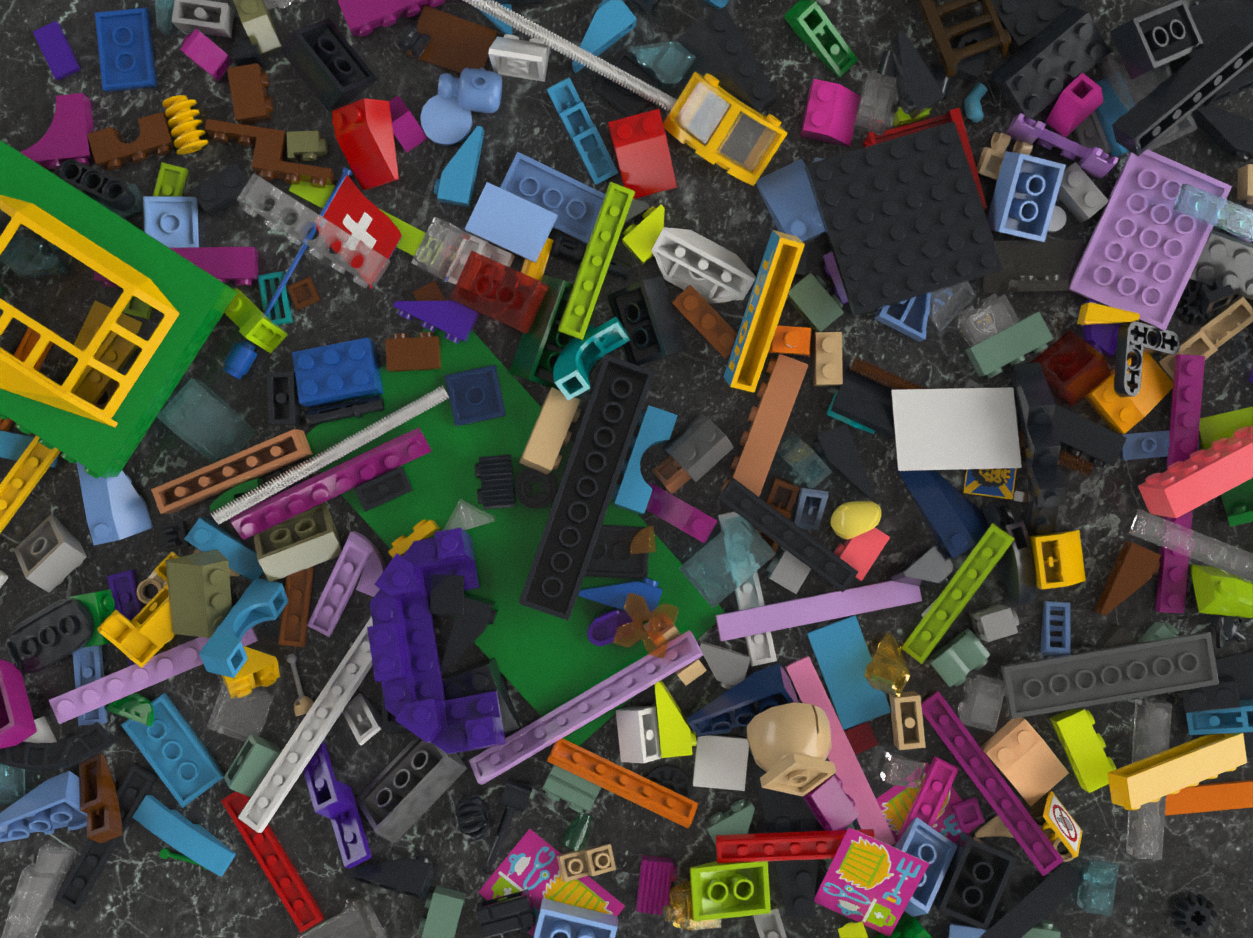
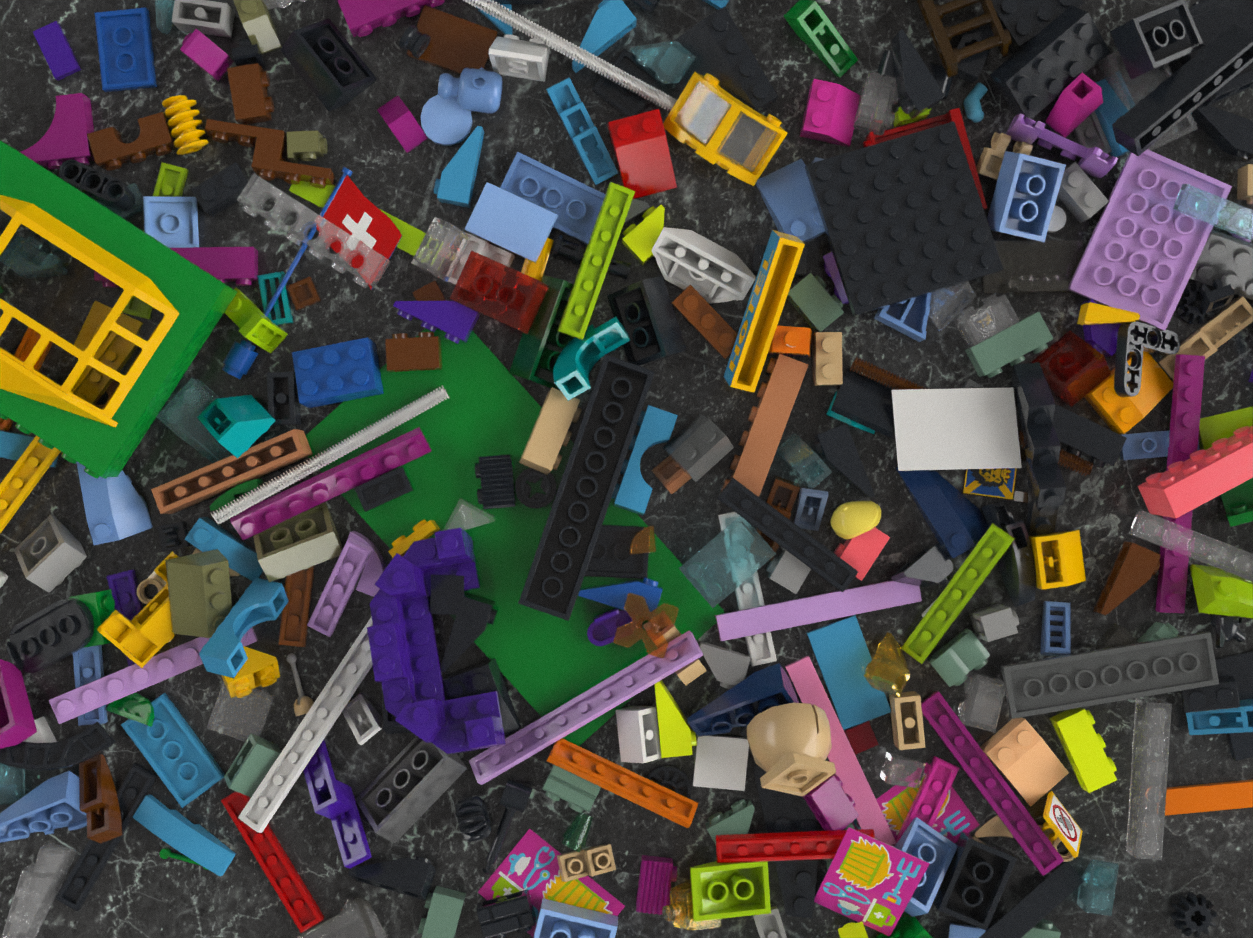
(236, 422): none -> teal slope
(356, 408): black pin -> none
(367, 141): red slope -> none
(475, 395): dark blue tile -> none
(680, 514): magenta slope -> none
(967, 813): magenta tile -> none
(1176, 769): yellow brick -> none

